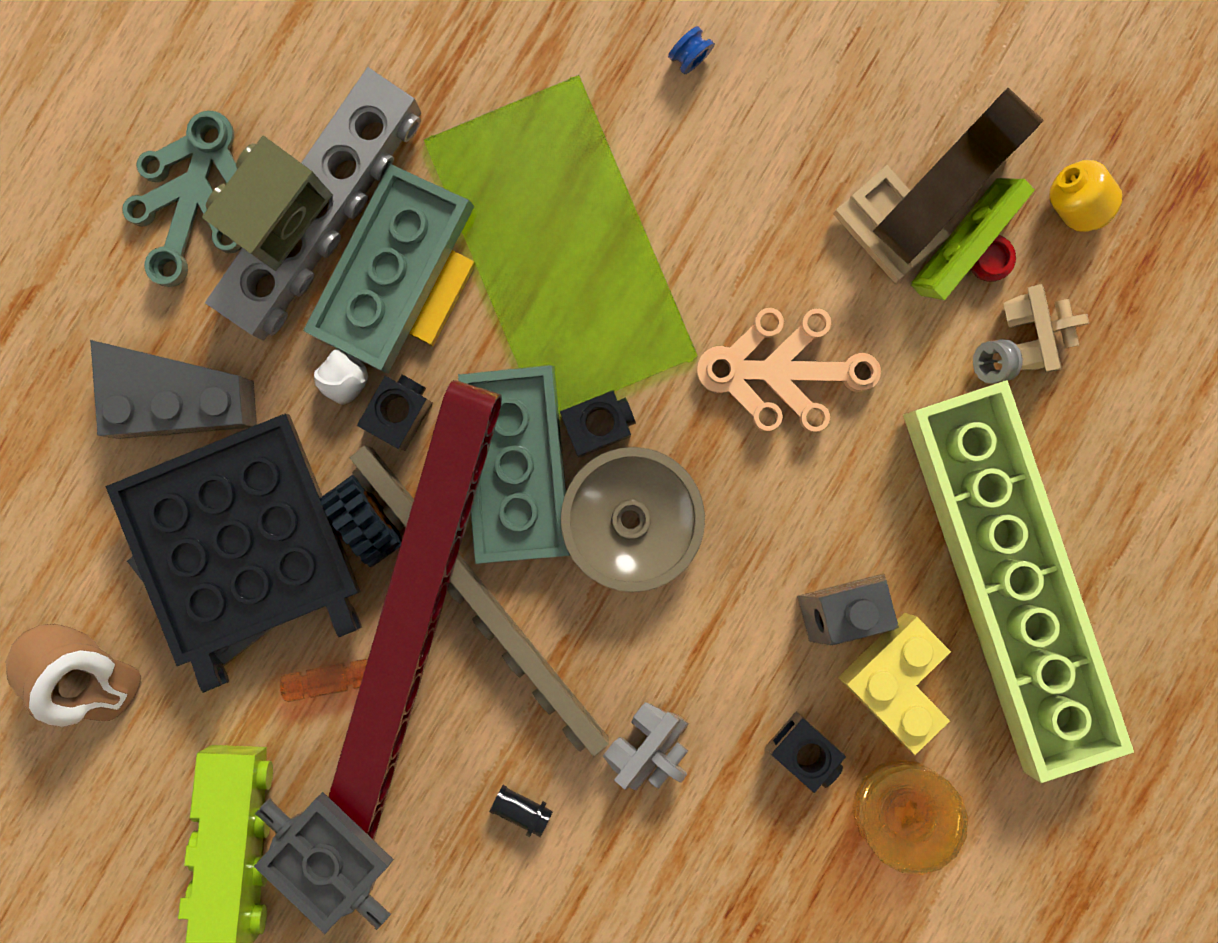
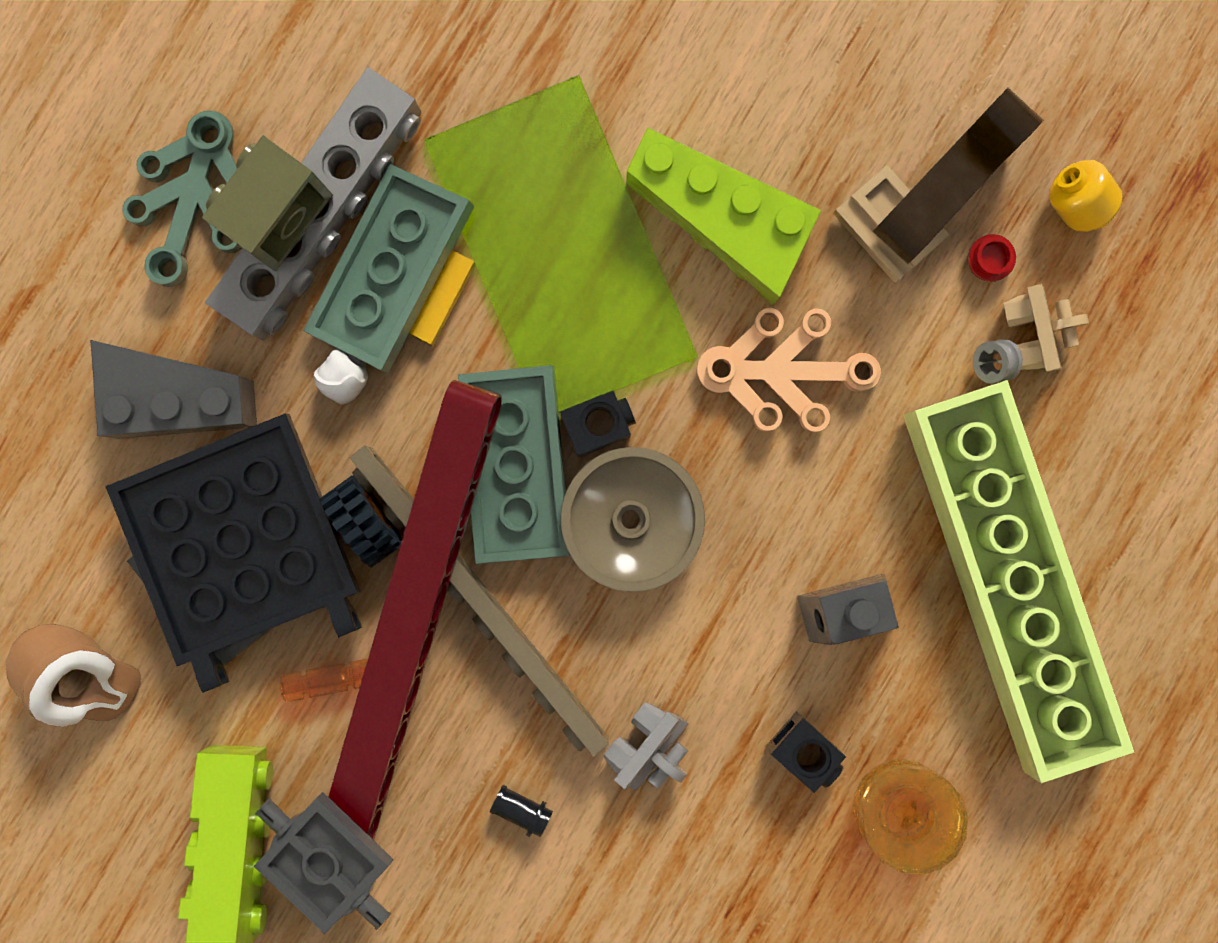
(375, 416): black brick -> none
(691, 50): blue bush -> none
(724, 211): none -> lime wedge
(888, 678): light yellow brick -> none
(972, 237): lime tile -> none

